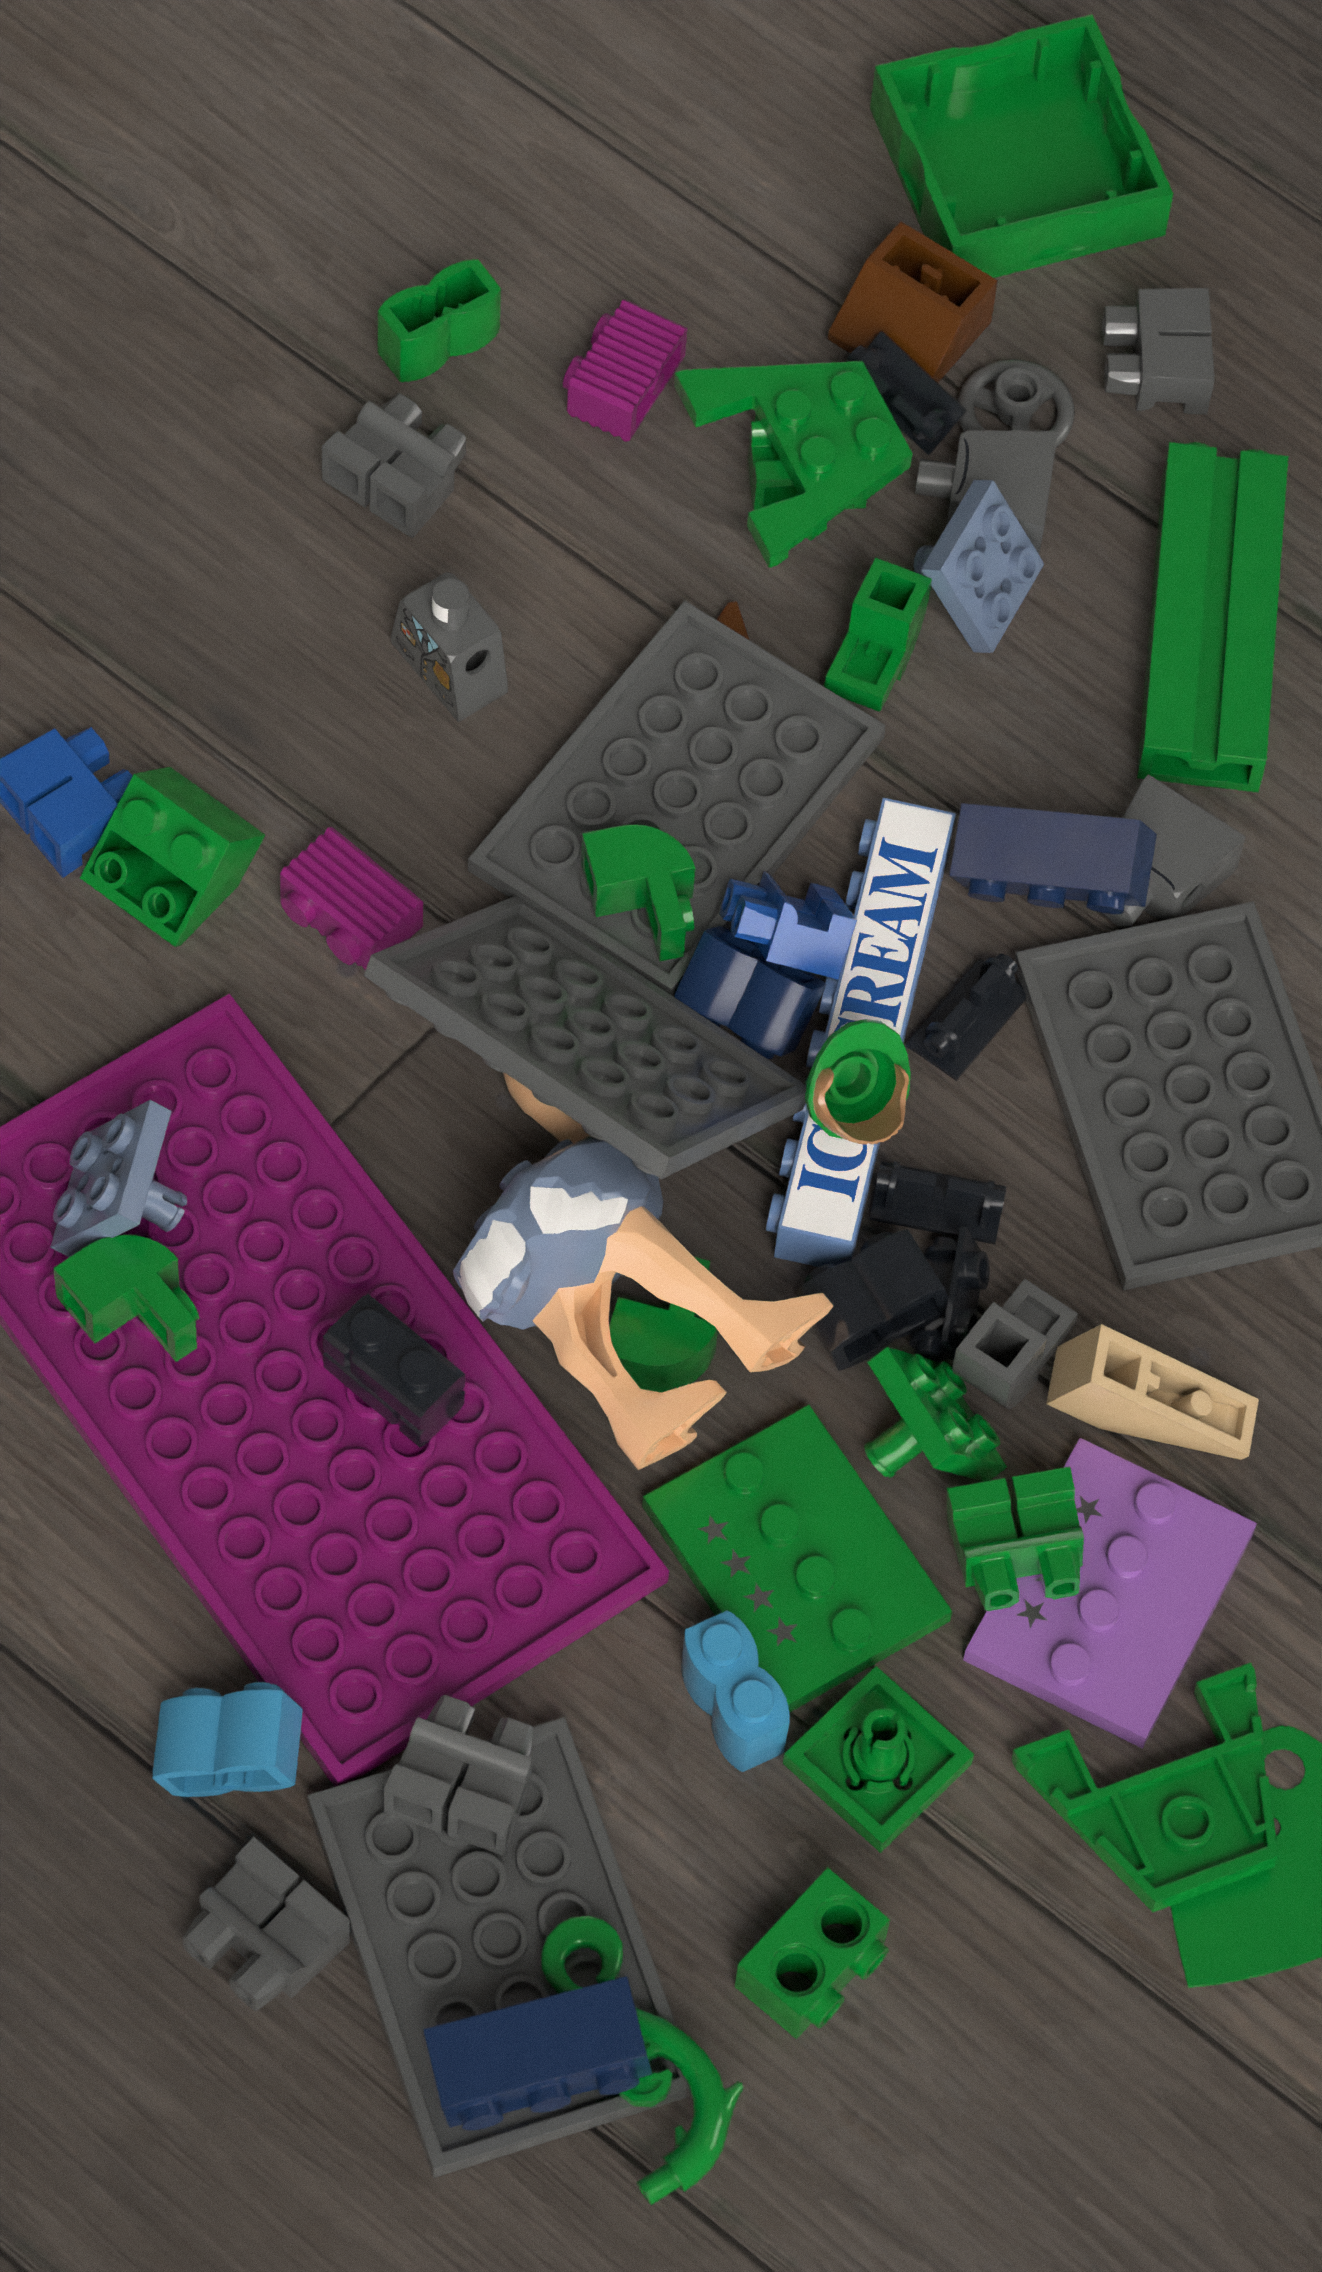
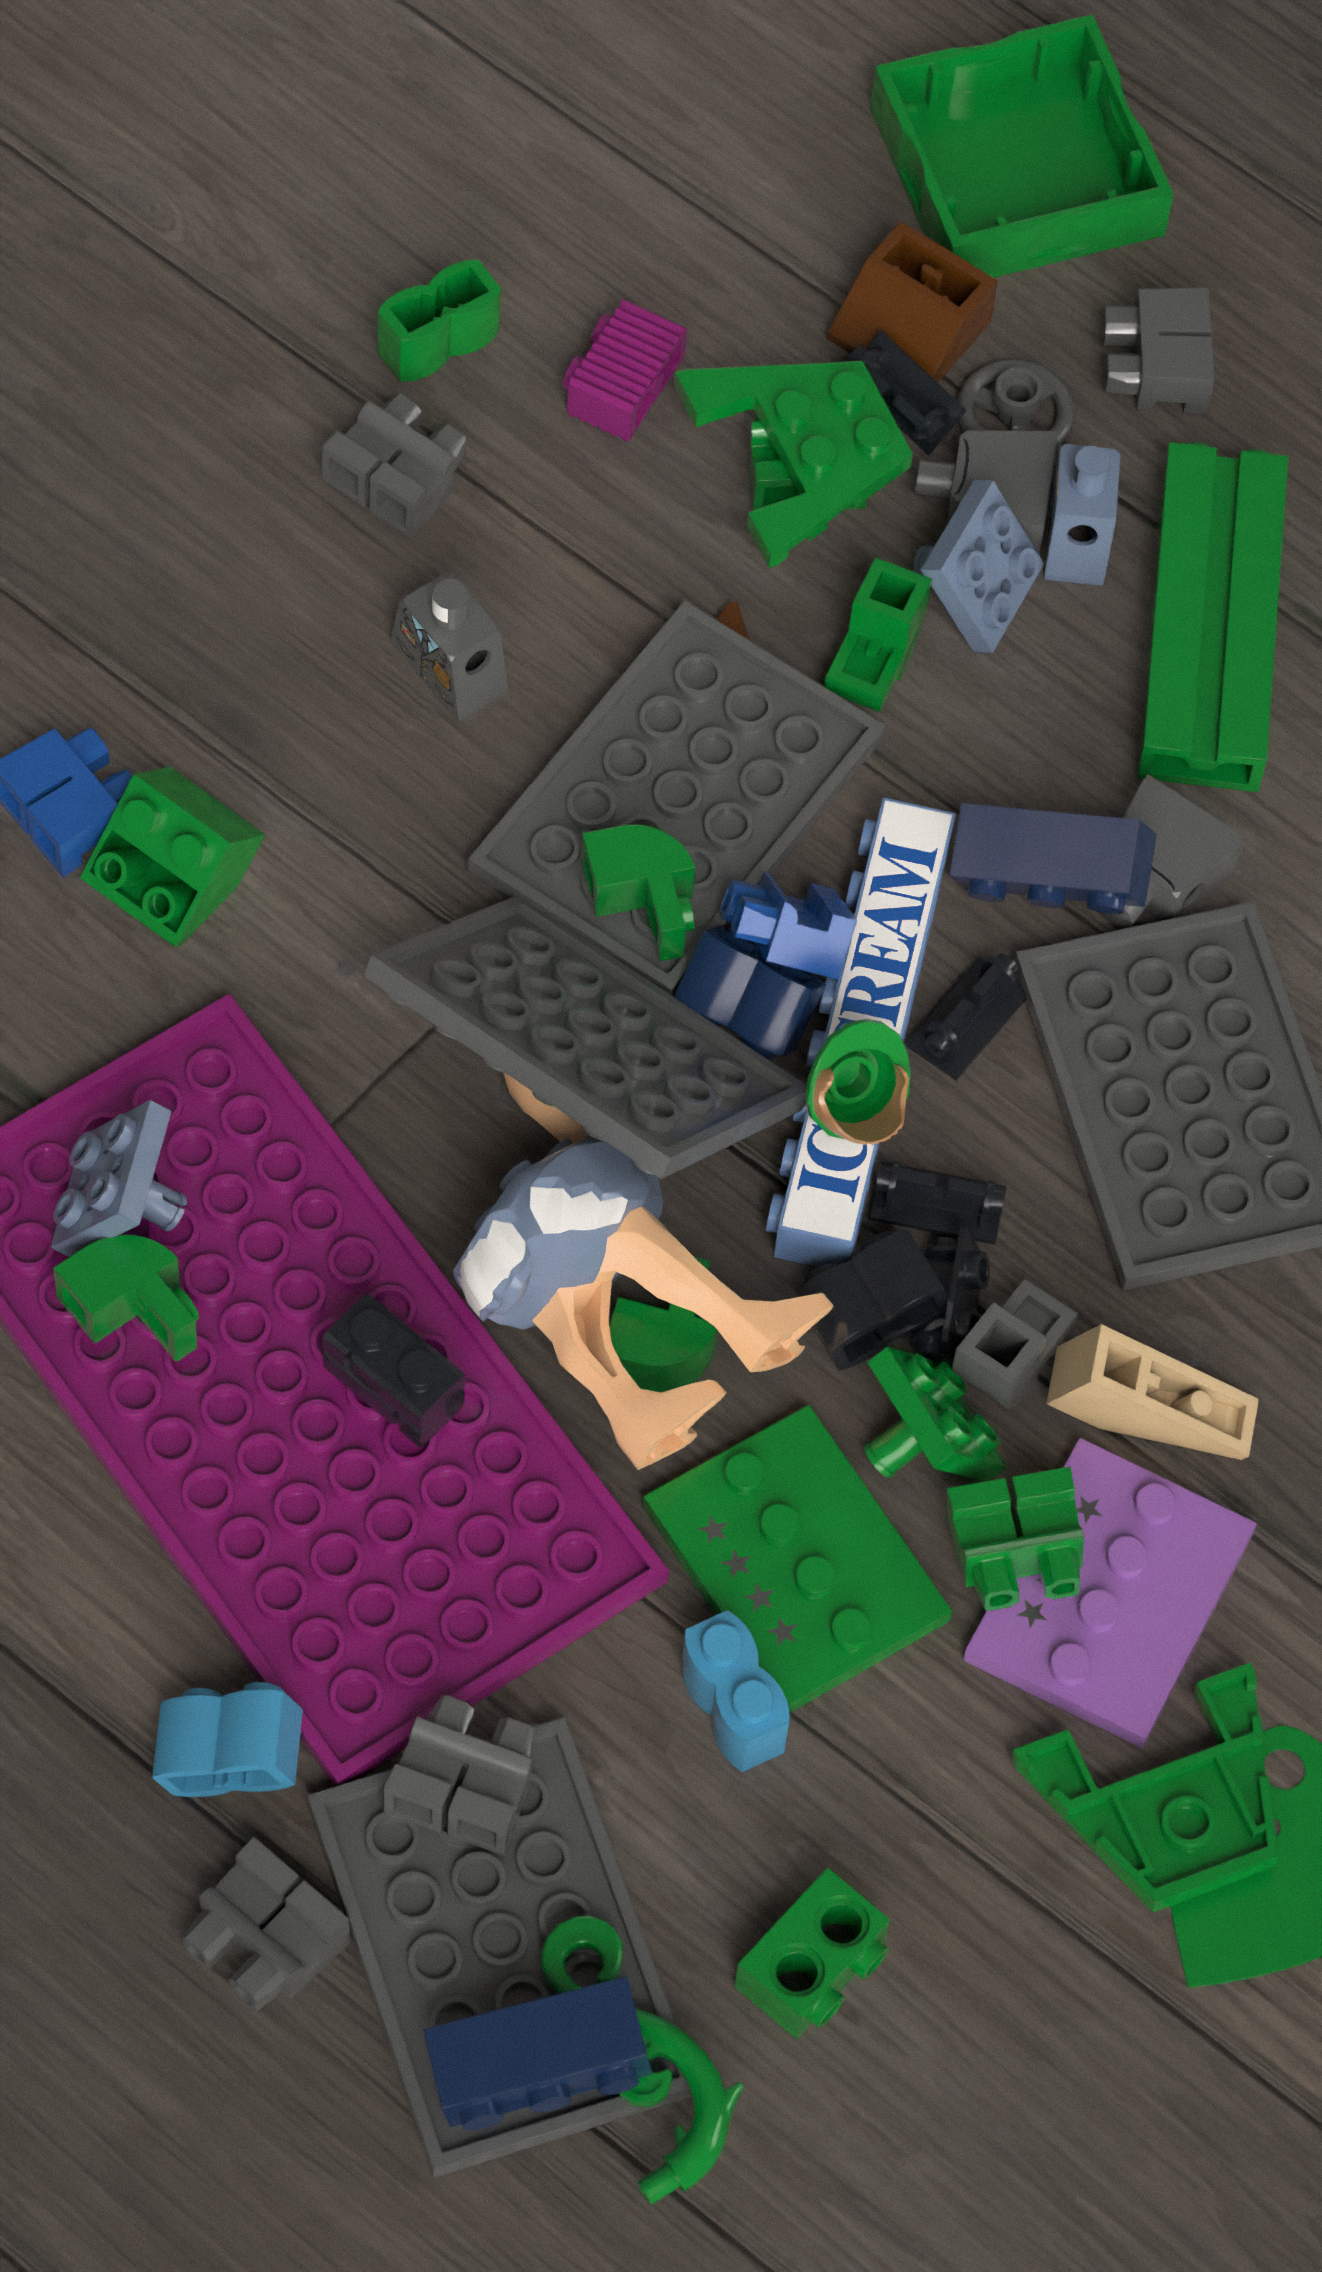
(348, 899): magenta brick -> none
(892, 1742): green plate -> none
(1082, 494): none -> sand blue torso

